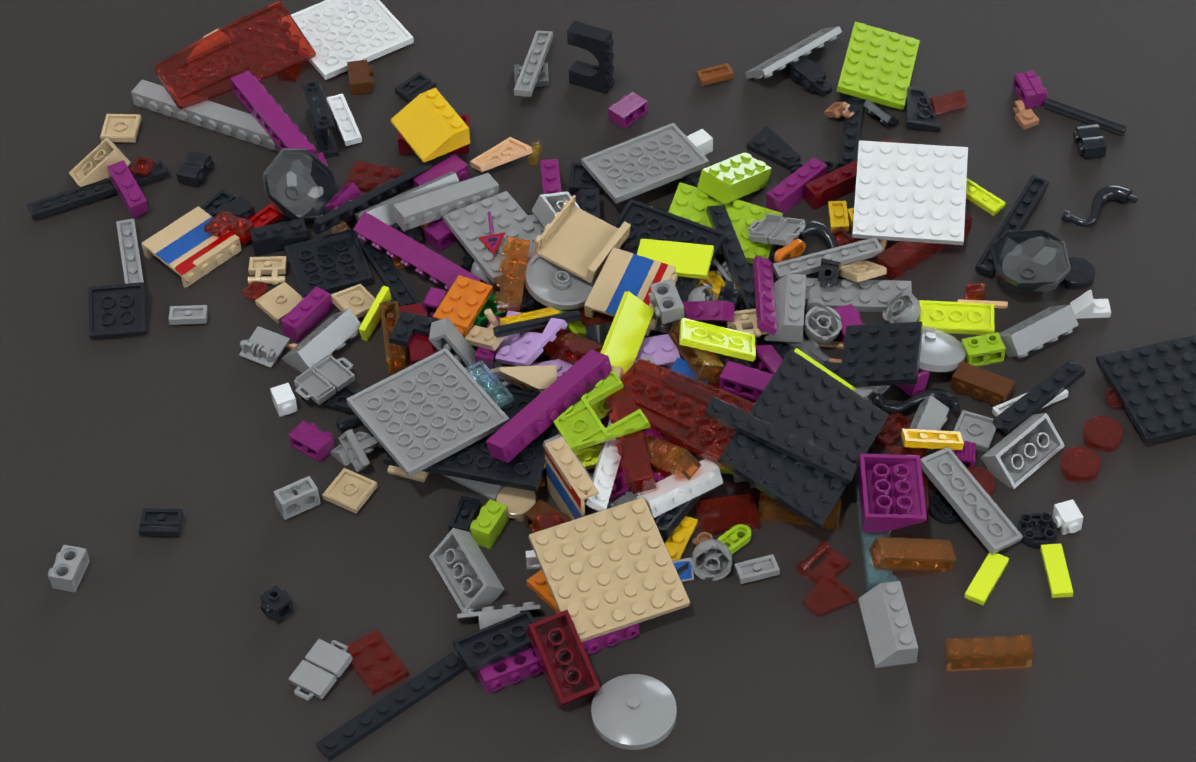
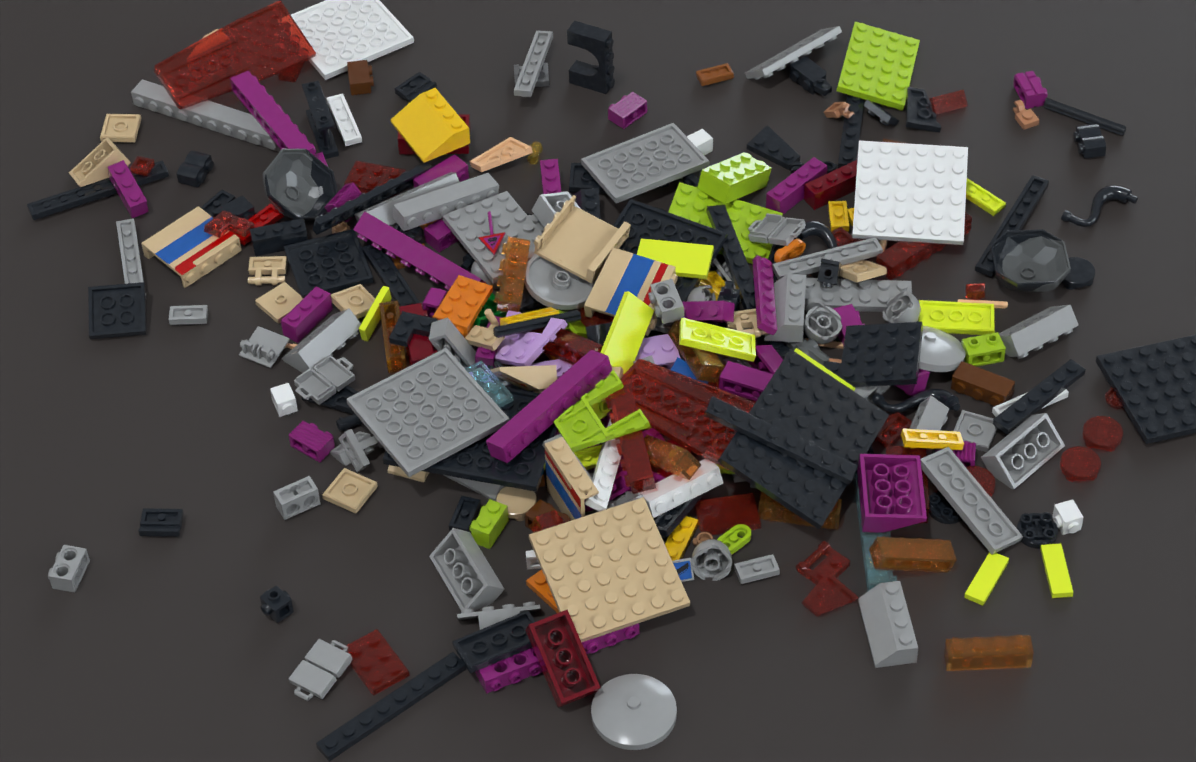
(254, 290): clear red plate -> none
(1087, 307): white slope -> none

